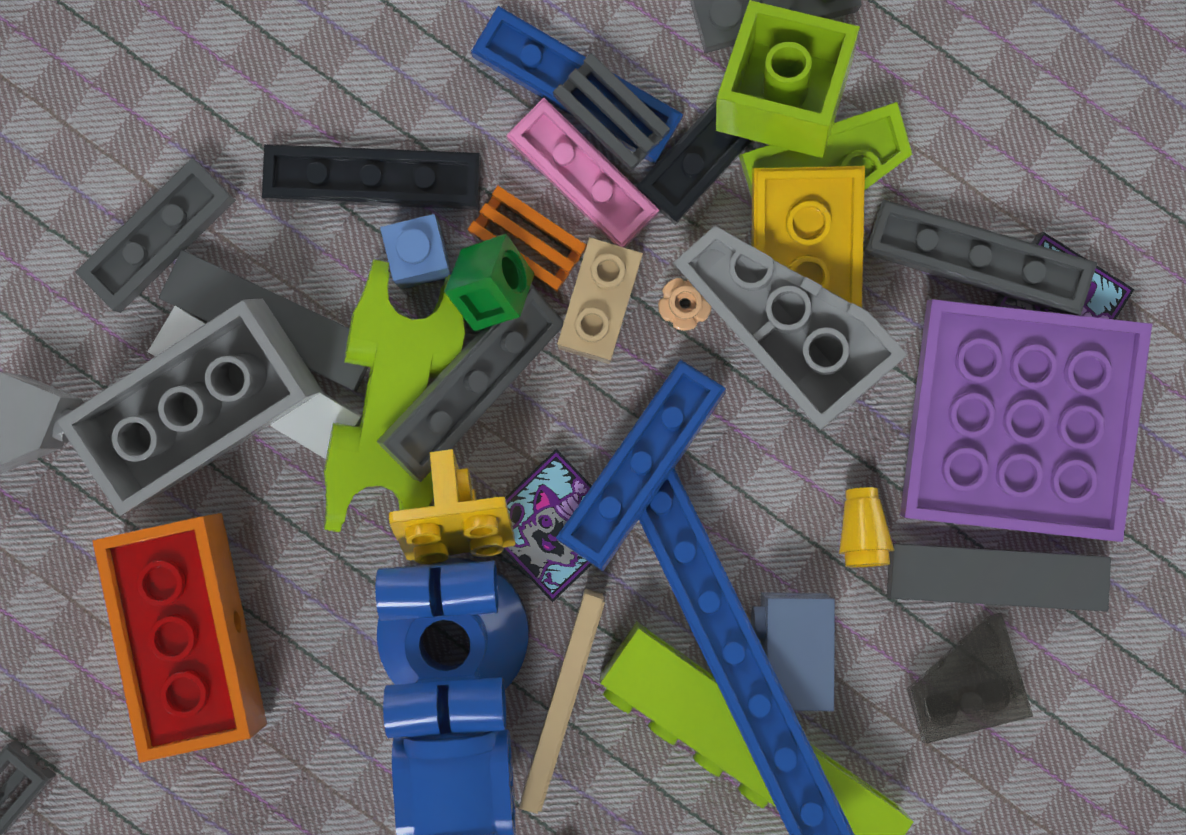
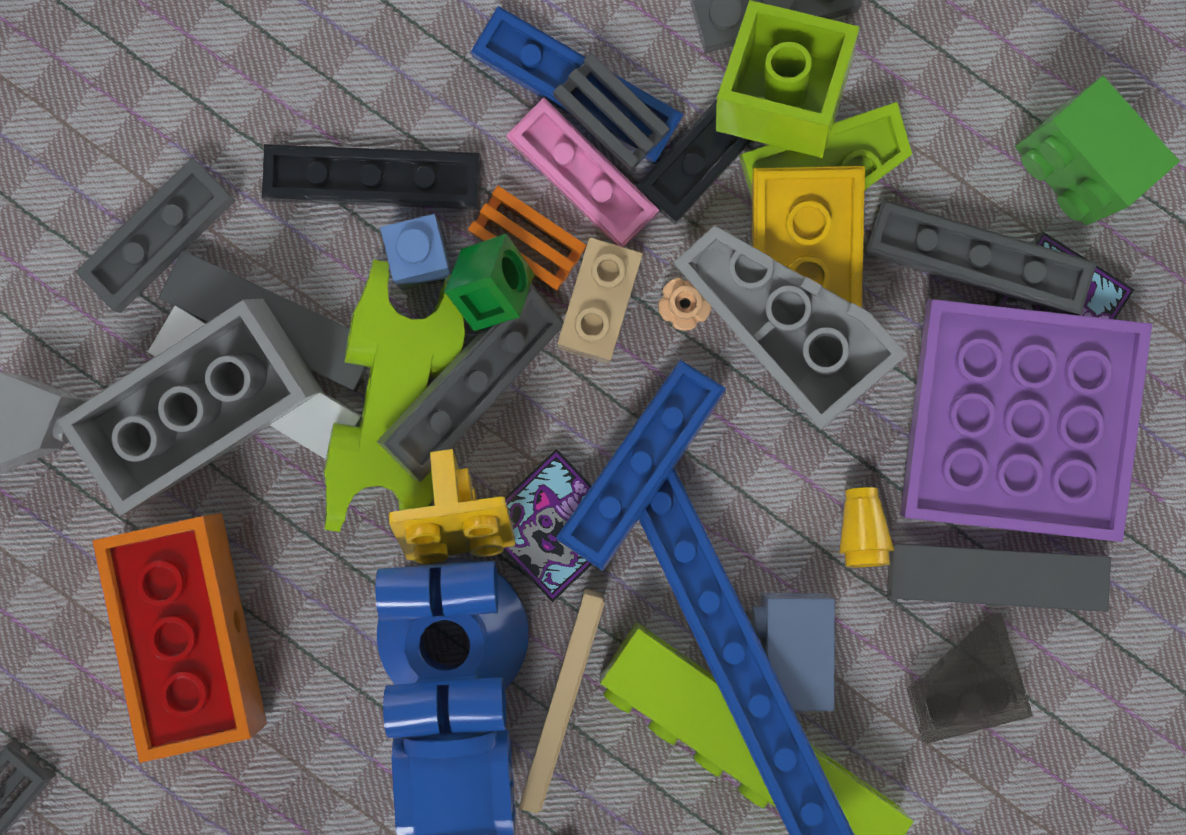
(1096, 154): none -> bright green brick

